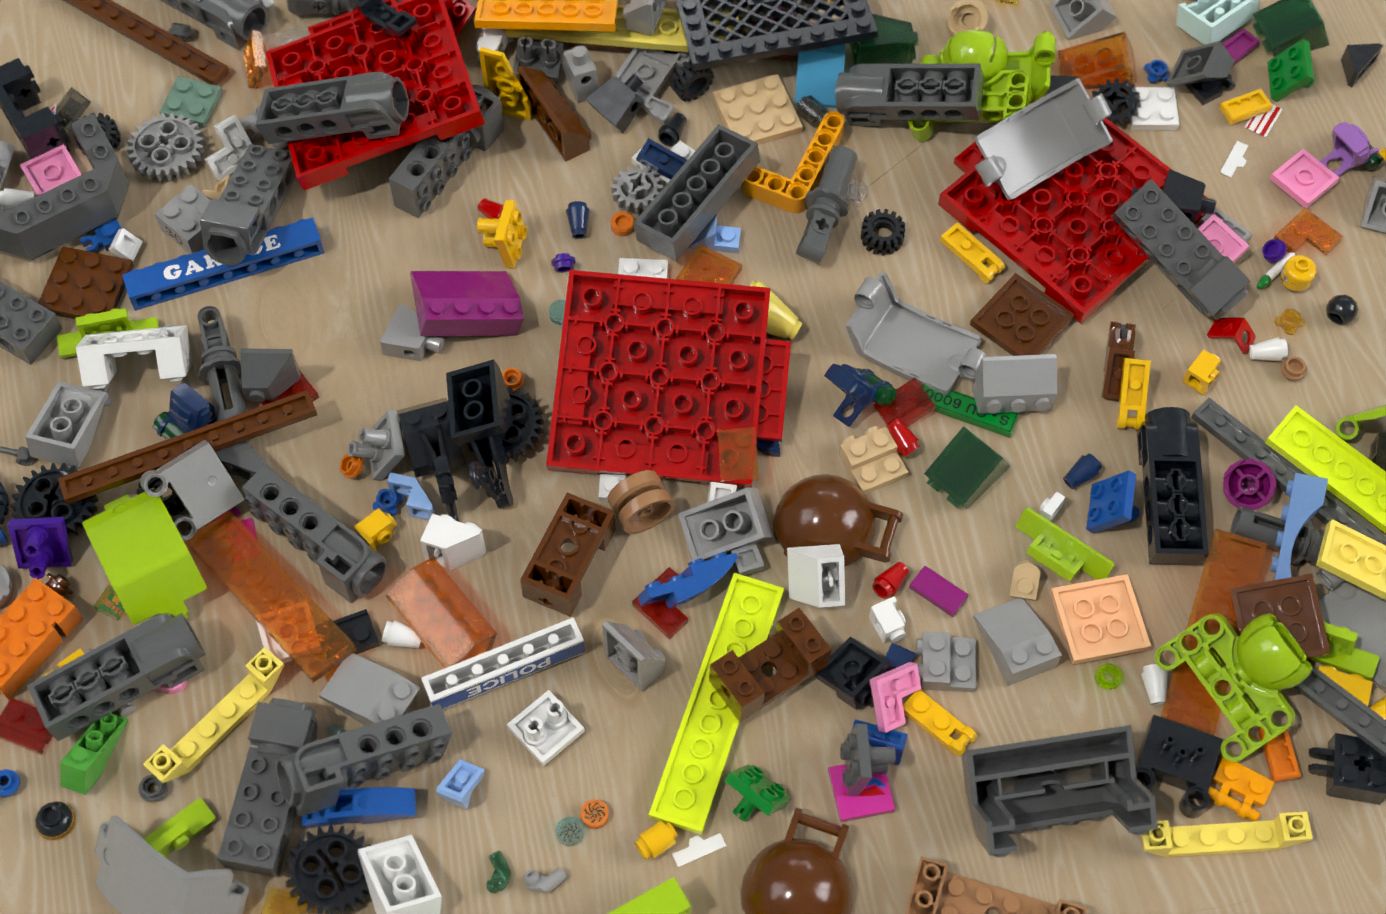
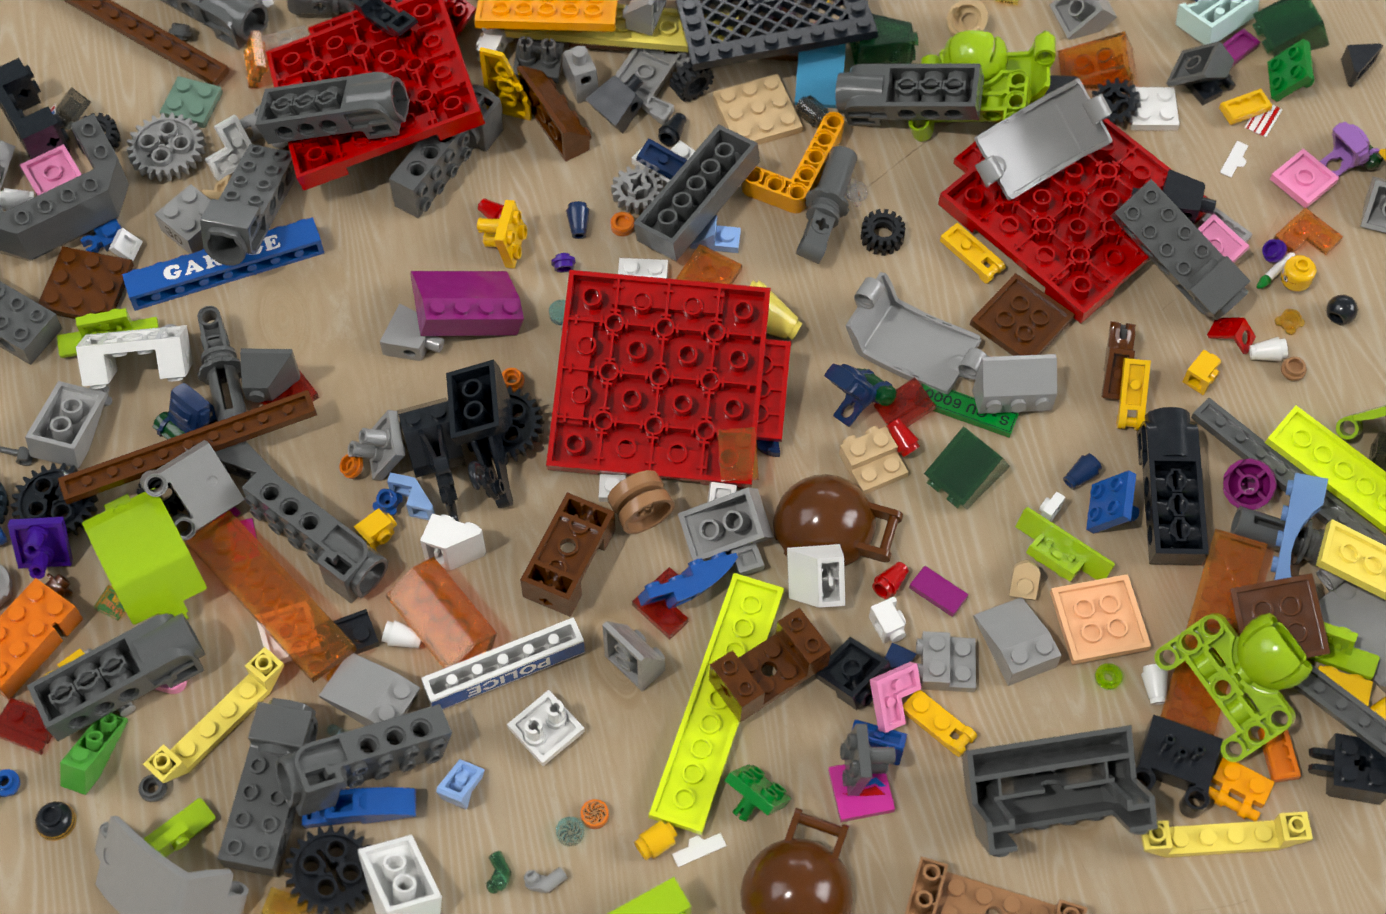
(1156, 71): blue plate -> none

